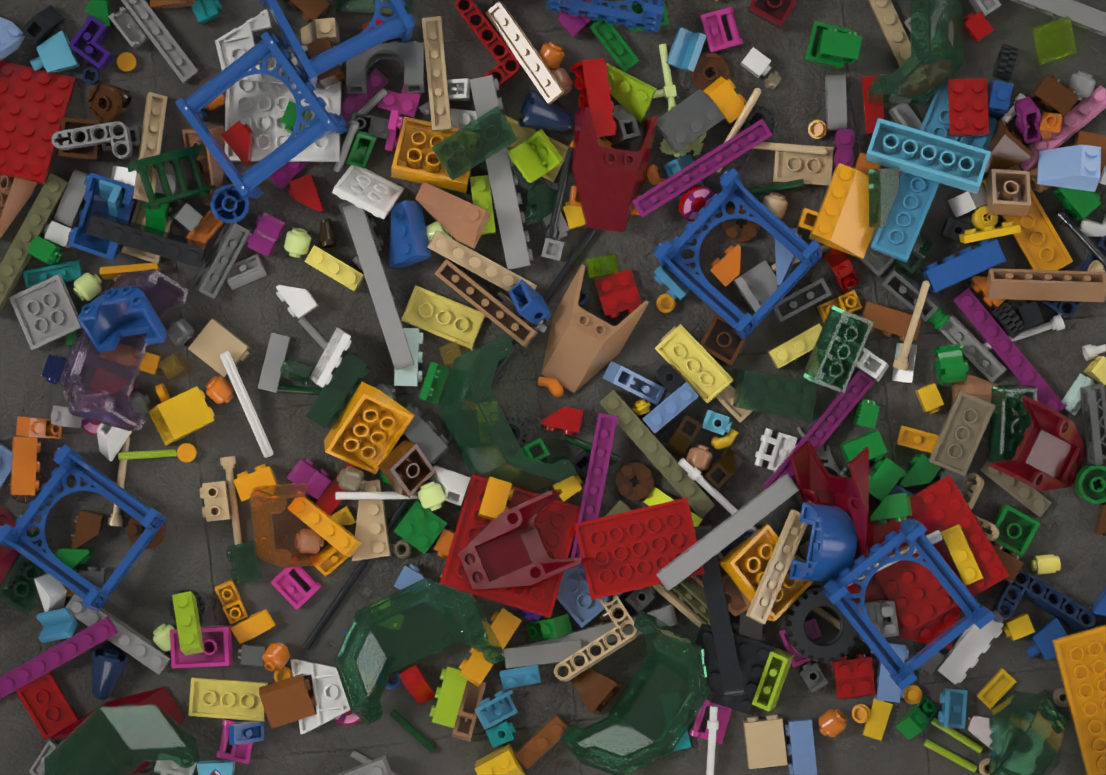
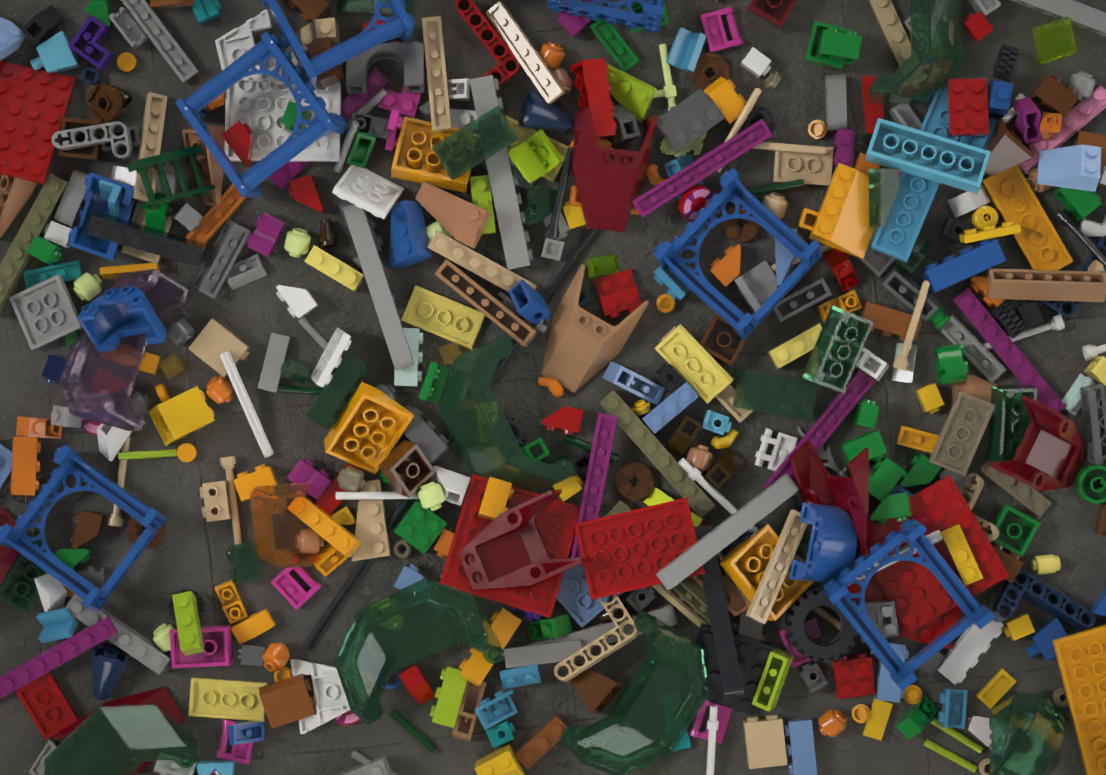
(229, 204): blue cylinder -> none
(1008, 192): medium nougat brick -> none

